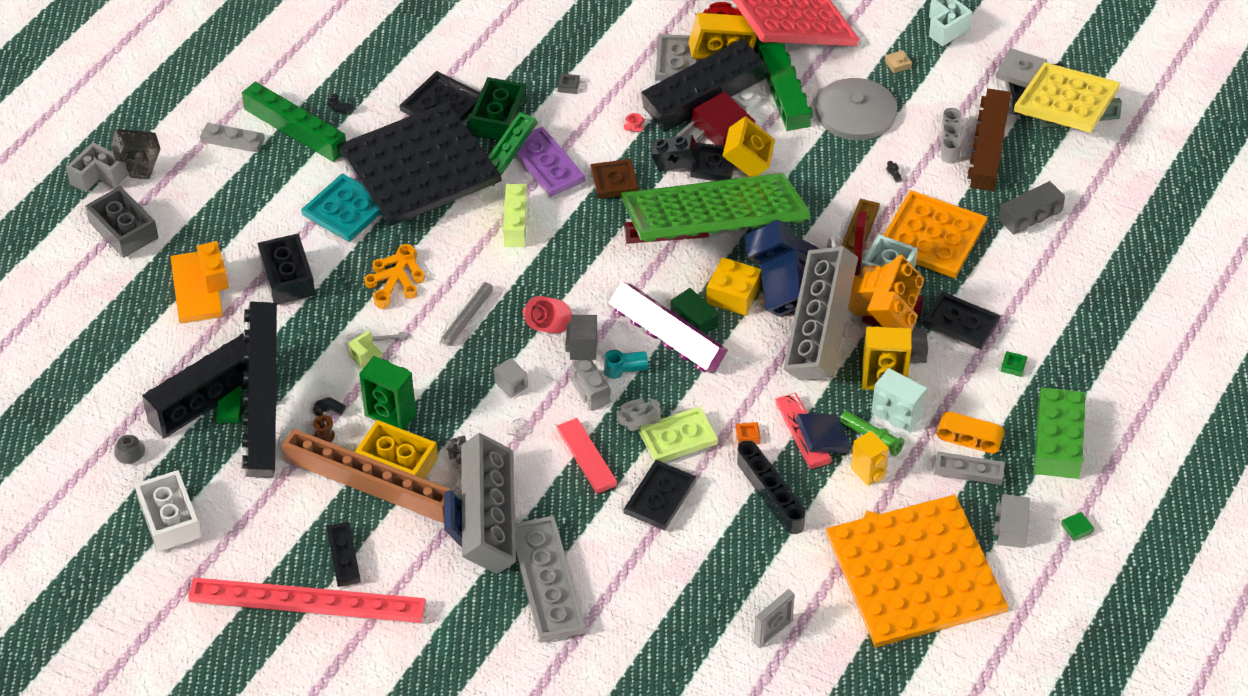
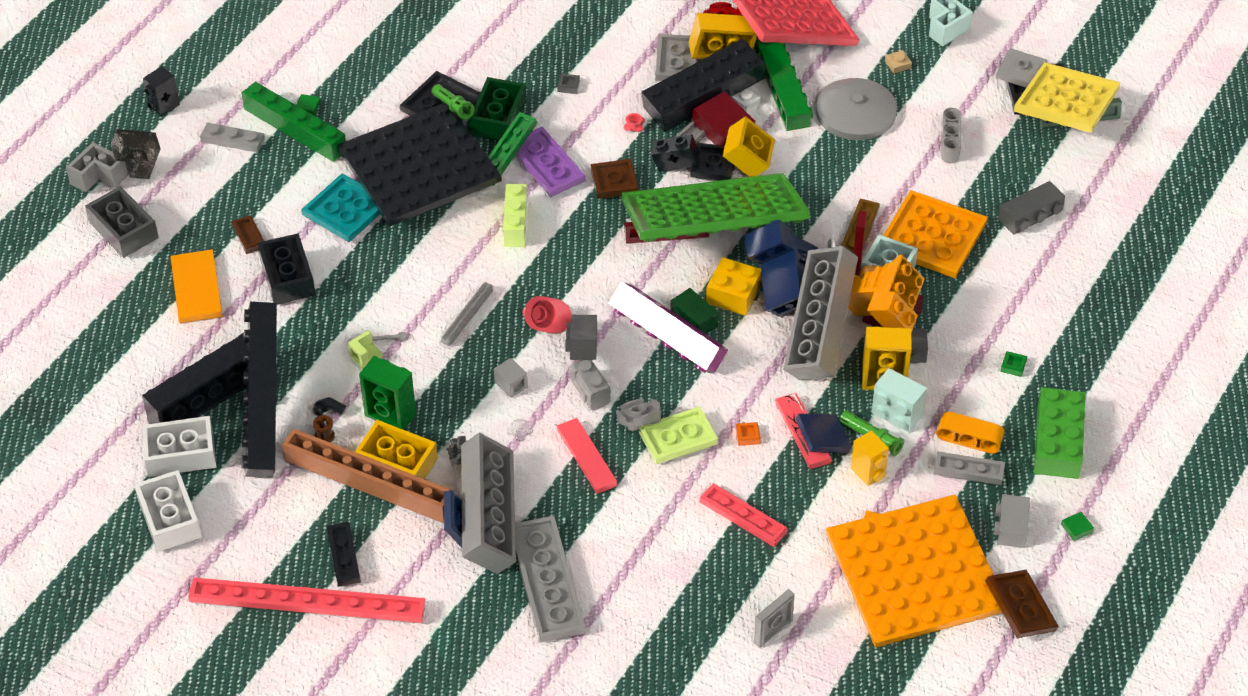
(129, 449): dark grey cone -> none
(161, 91): none -> black brick
(178, 446): none -> white brick
(212, 267): light orange brick -> none
(230, 407): green tile -> none
(247, 233): none -> reddish brown tile
(309, 103): none -> green tile
(339, 107): black arm -> none
(404, 256): light orange plant -> none
(455, 103): none -> bright green pin
(618, 363): teal piece -> none
(660, 495): black plate -> none
(743, 515): none -> coral tile
(771, 487): black beam -> none
(892, 169): black piece -> none
(961, 320): black plate -> none
(990, 139): reddish brown brick -> none
(1021, 603): none -> reddish brown tile

